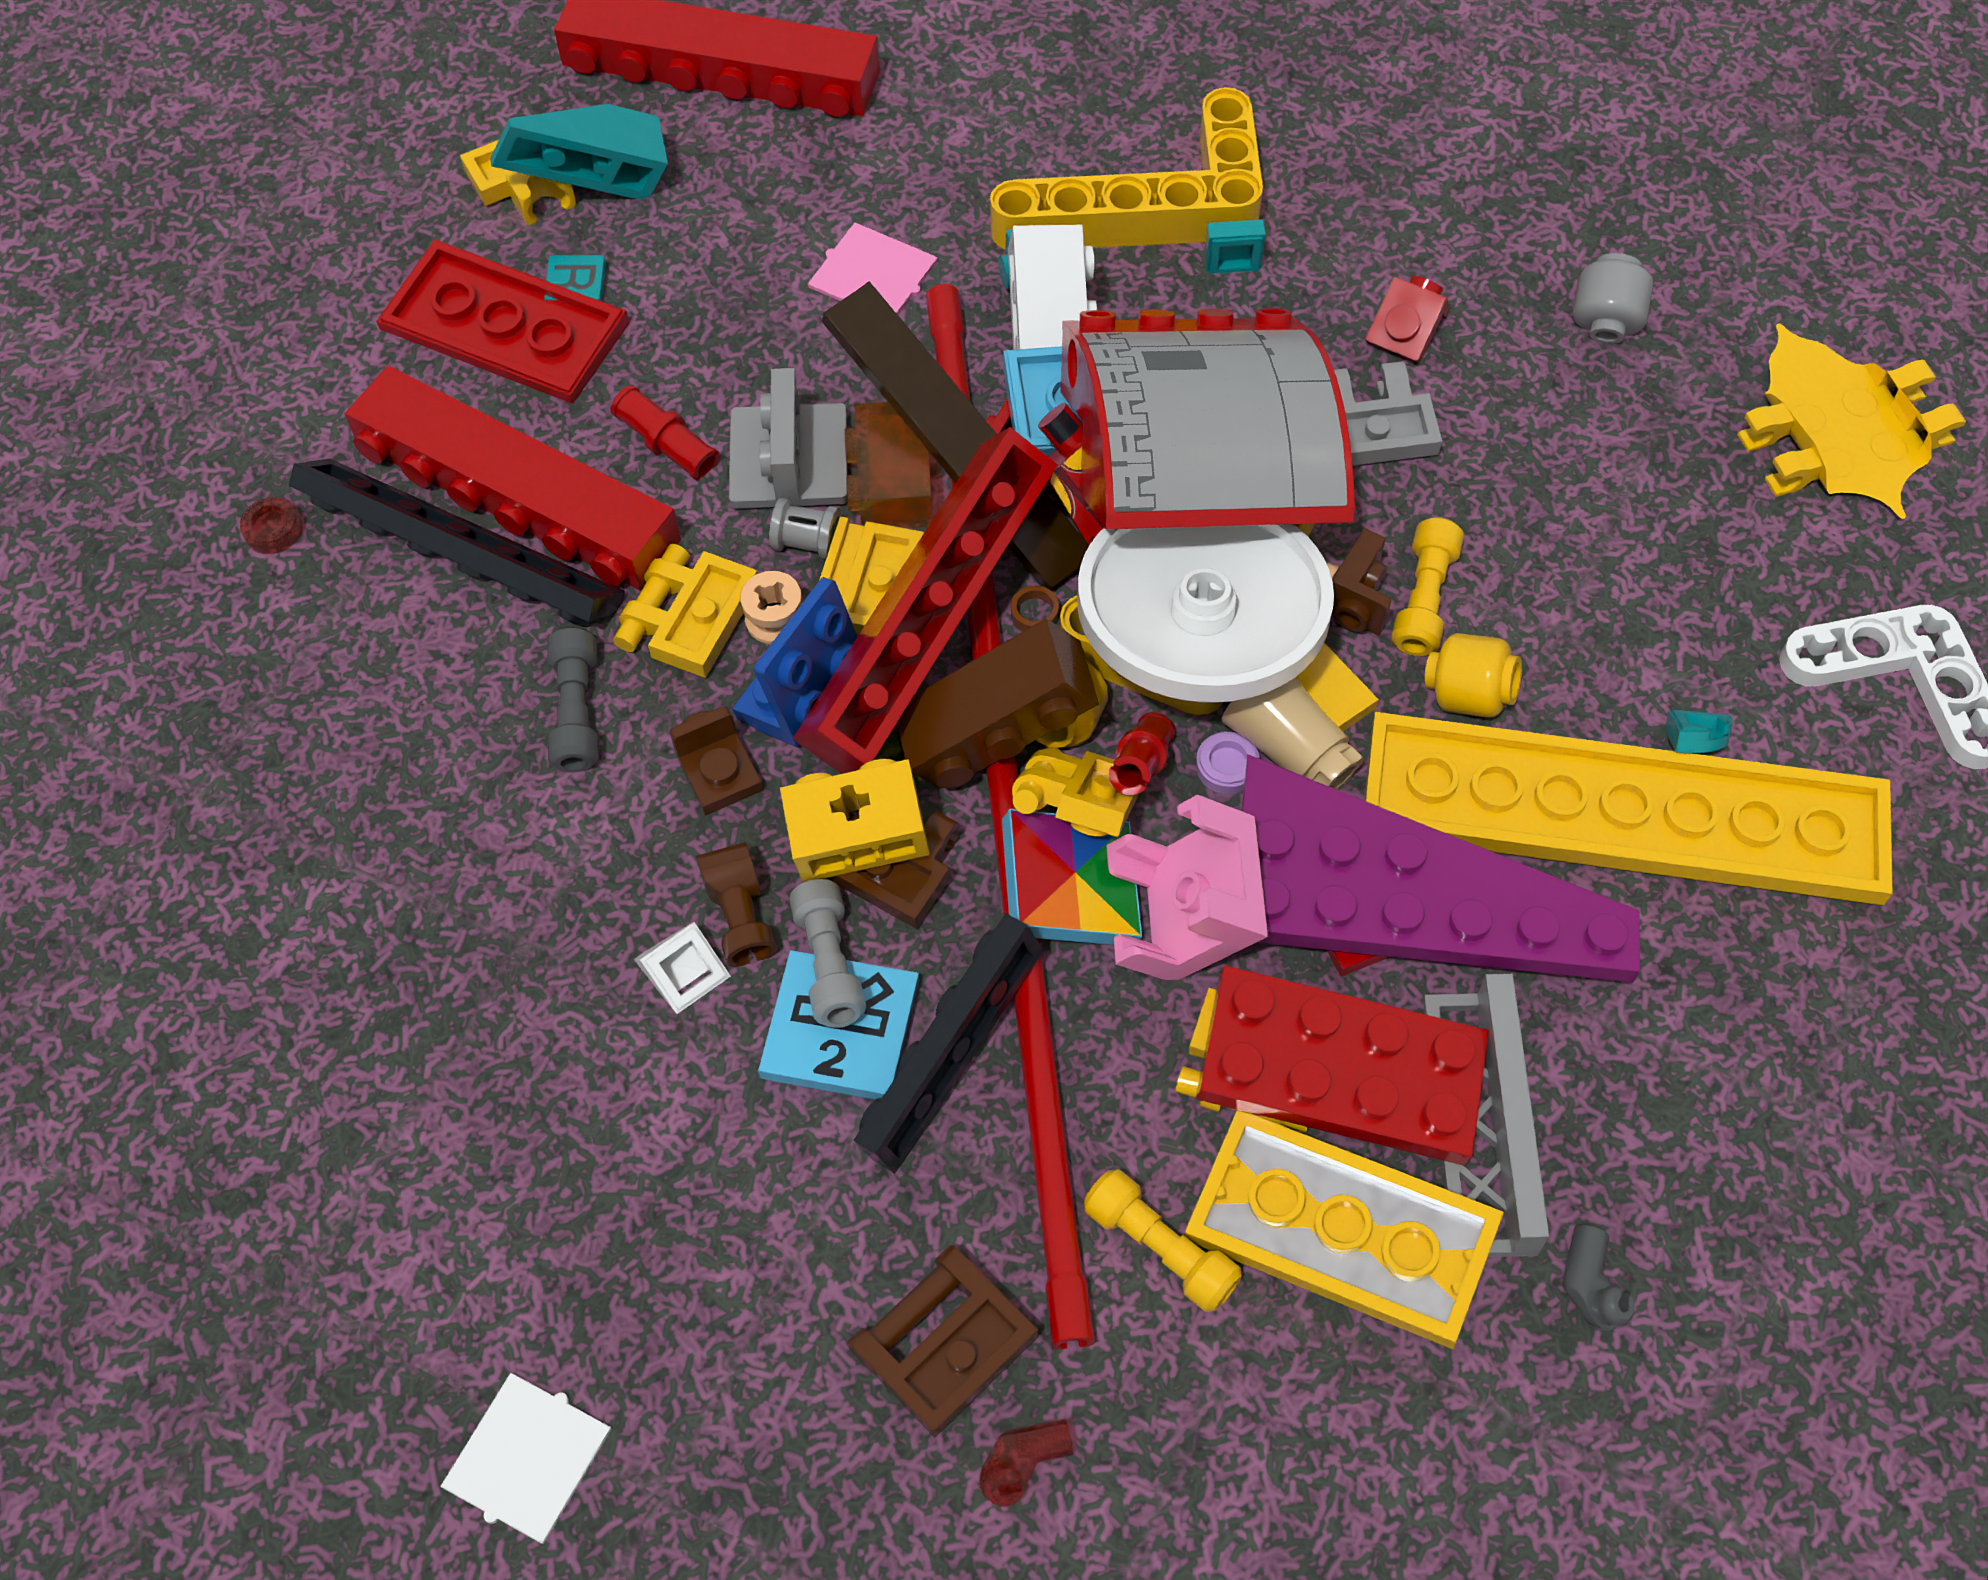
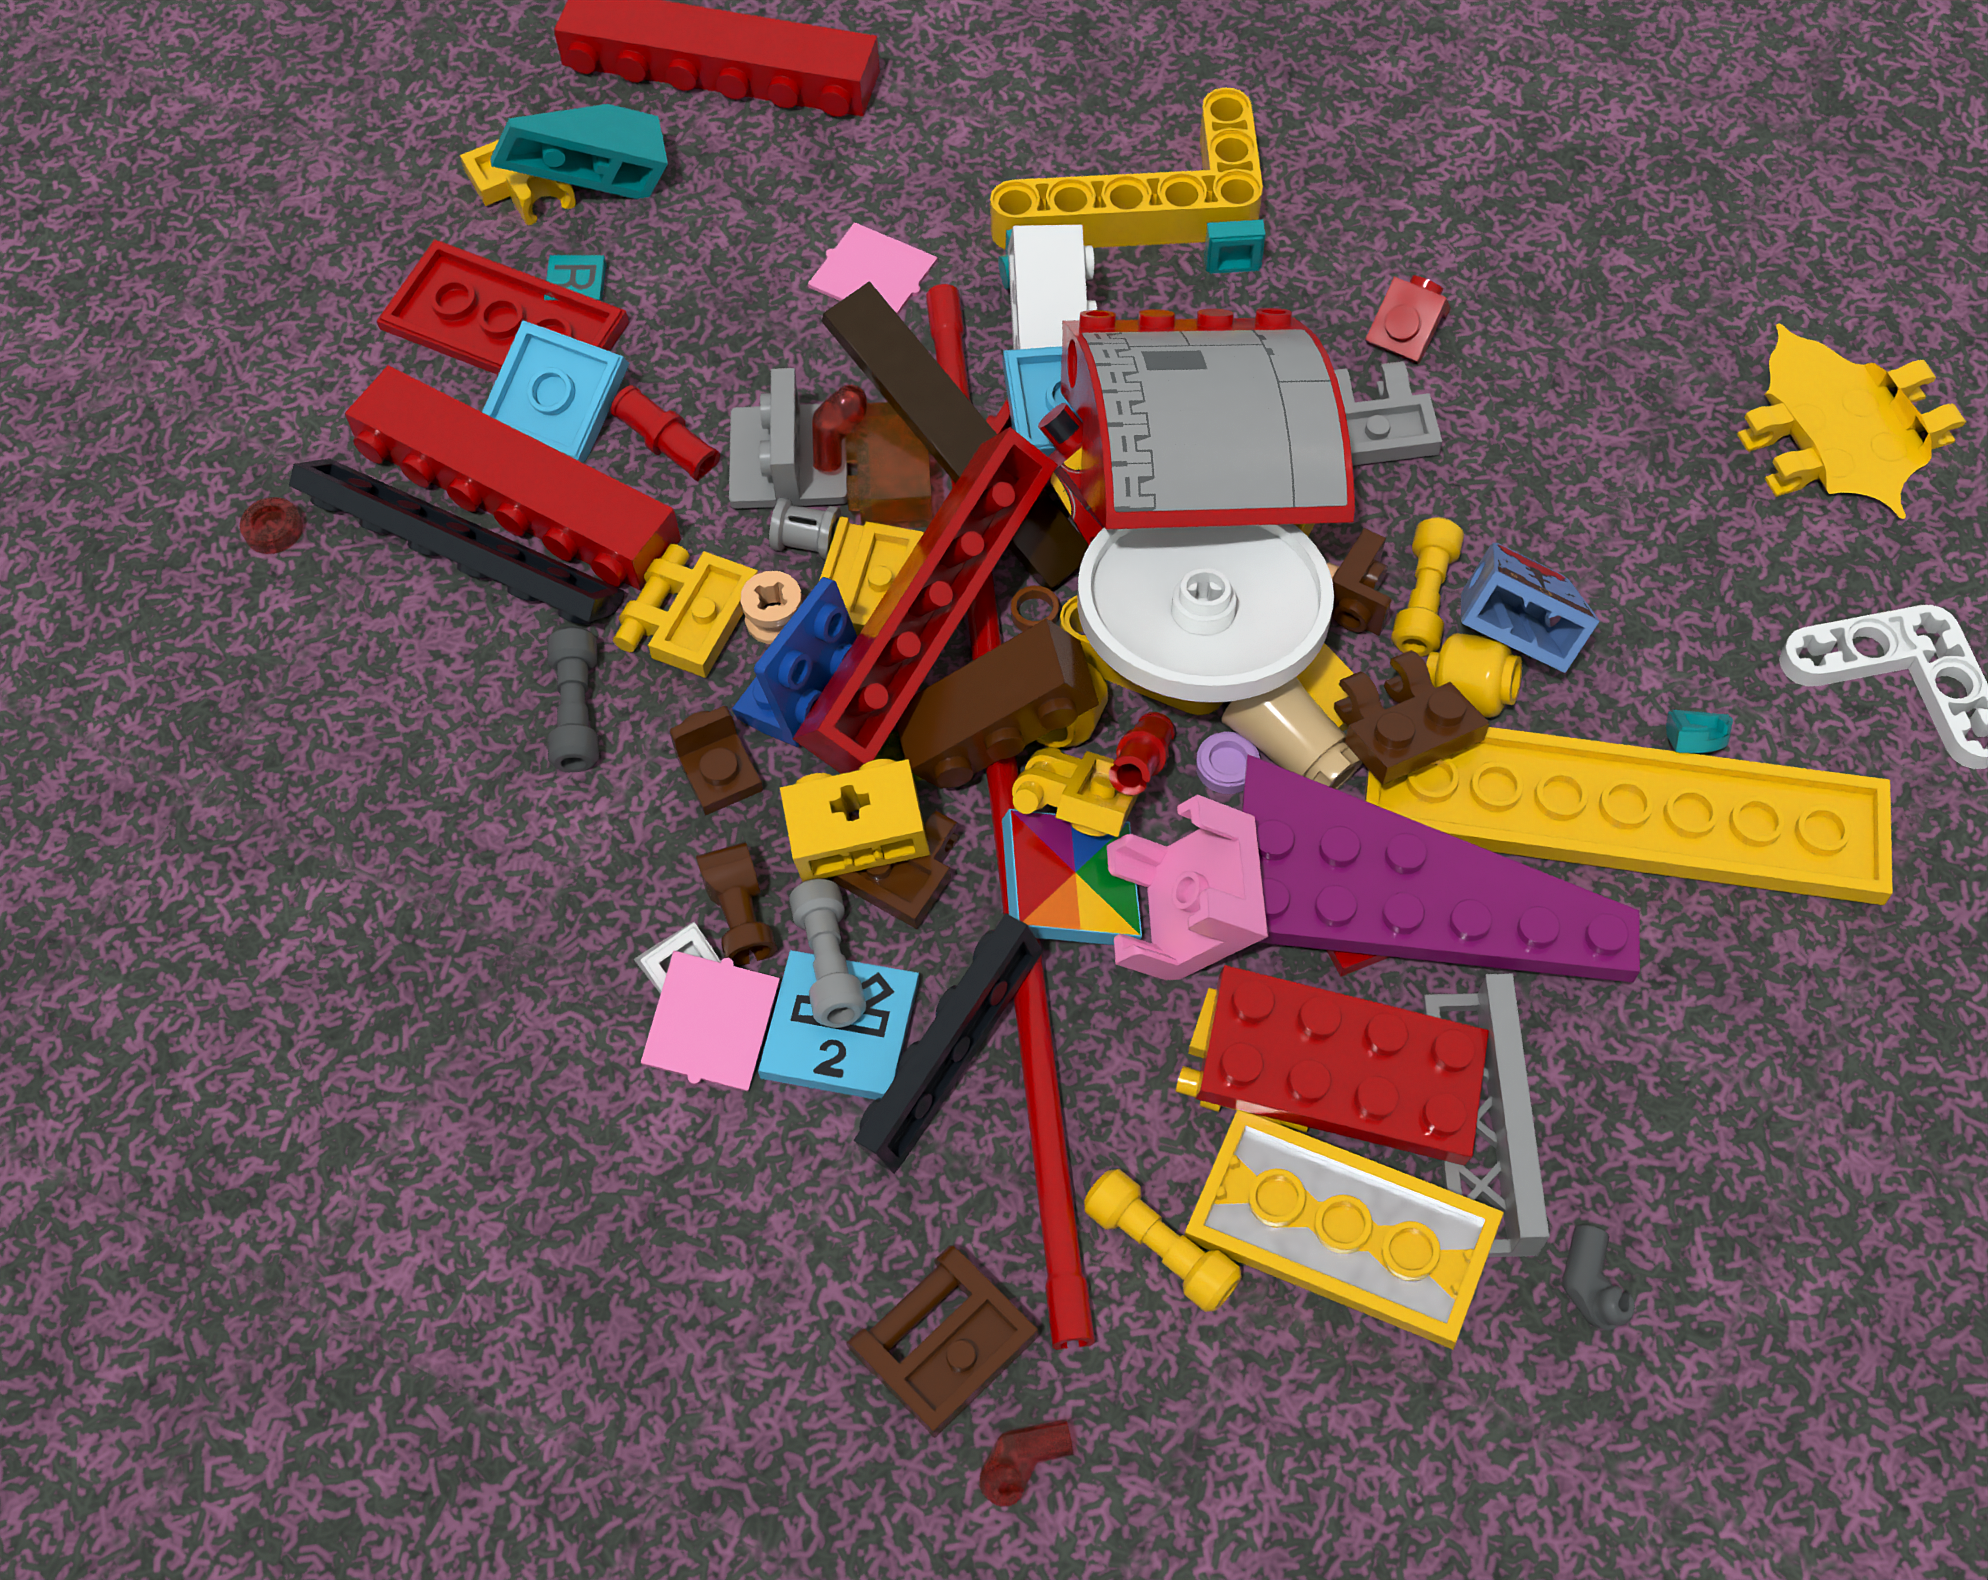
(526, 1458): white piece -> none
(556, 389): none -> medium azure tile
(710, 1021): none -> bright pink piece
(833, 422): none -> clear red arm
(1416, 731): none -> reddish brown plate
(1513, 604): none -> medium blue torso
(1613, 297): light grey head -> none

